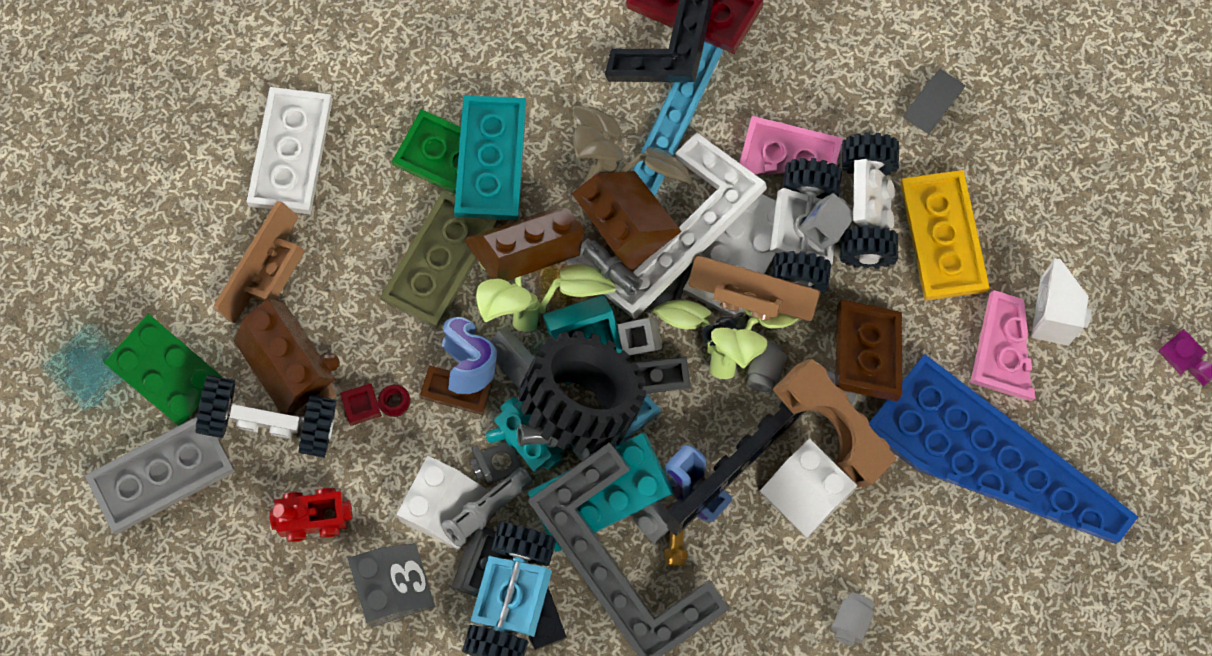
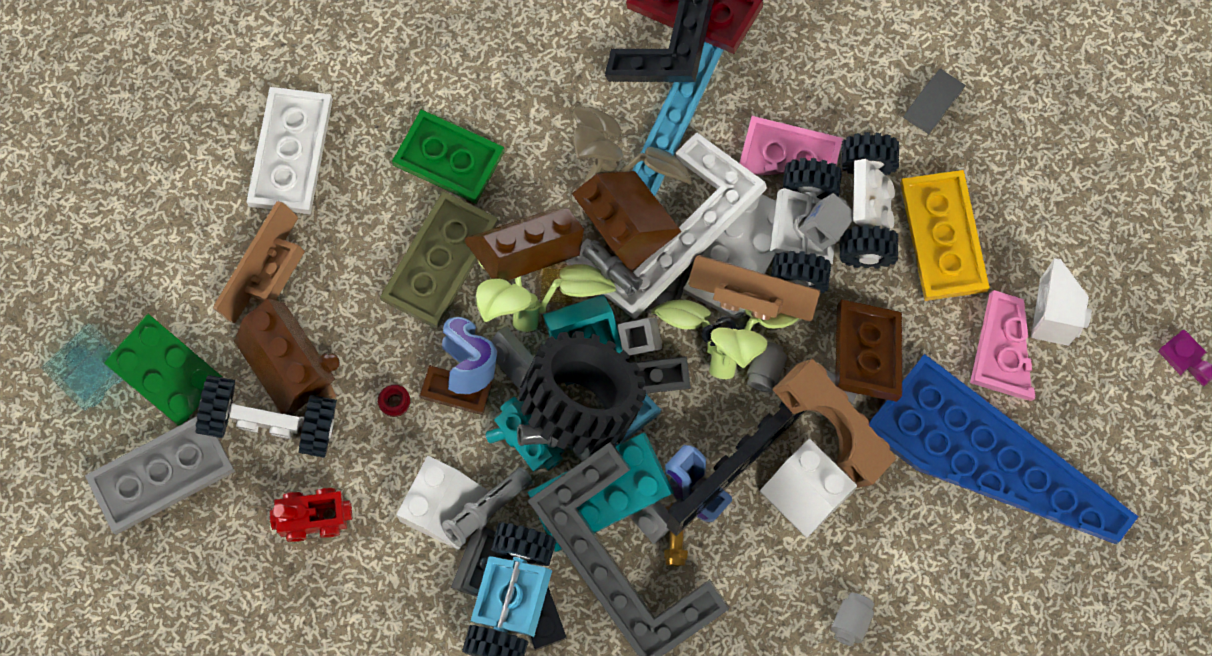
(360, 404): dark red plate -> none
(391, 583): dark grey slope -> none
(483, 465): dark grey bracket -> none
(490, 157): teal plate -> none

